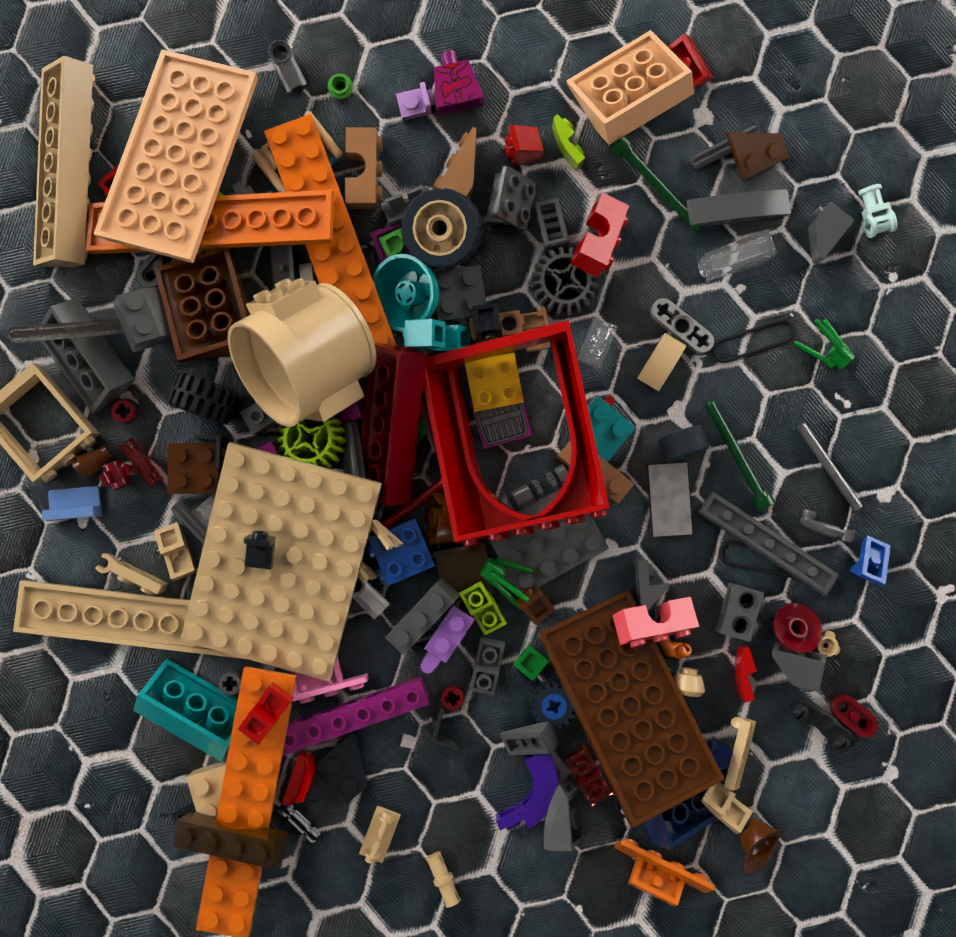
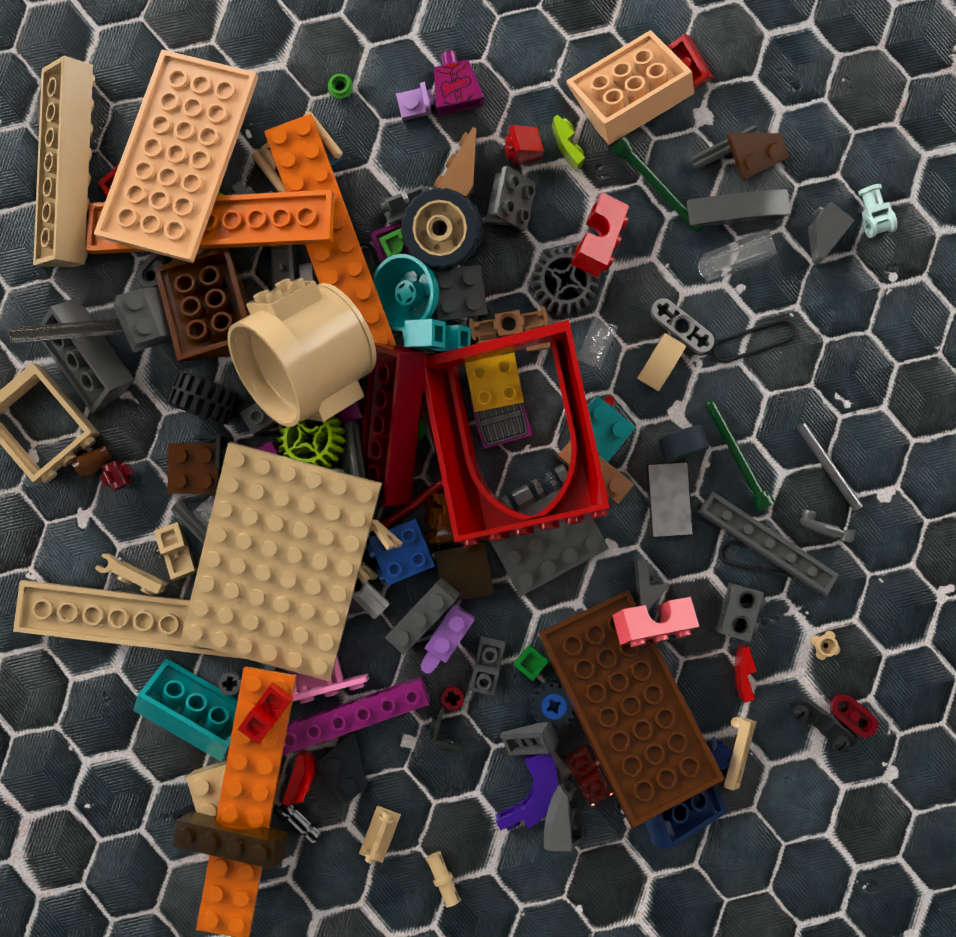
(73, 503): medium blue panel -> none
(118, 406): dark red bush -> none
(140, 462): clear red pin -> none
(259, 550): black bracket -> none
(287, 68): dark grey piece -> none
(363, 191): medium nougat arch -> none
(483, 607): lime slope -> none
(487, 322): black bracket -> none
(494, 574): green plant -> none
(538, 605): reddish brown bracket -> none
(556, 239): dark grey slope -> none
(660, 877): orange bracket -> none
(675, 649): orange arm -> none
(689, 682): tan cone -> none
(726, 807): tan slope -> none
(758, 844): reddish brown piece -> none
(801, 669): dark grey slope -> none
(804, 621): dark red dish -> none
(839, 353): green plant -> none
(872, 561): blue slope -> none

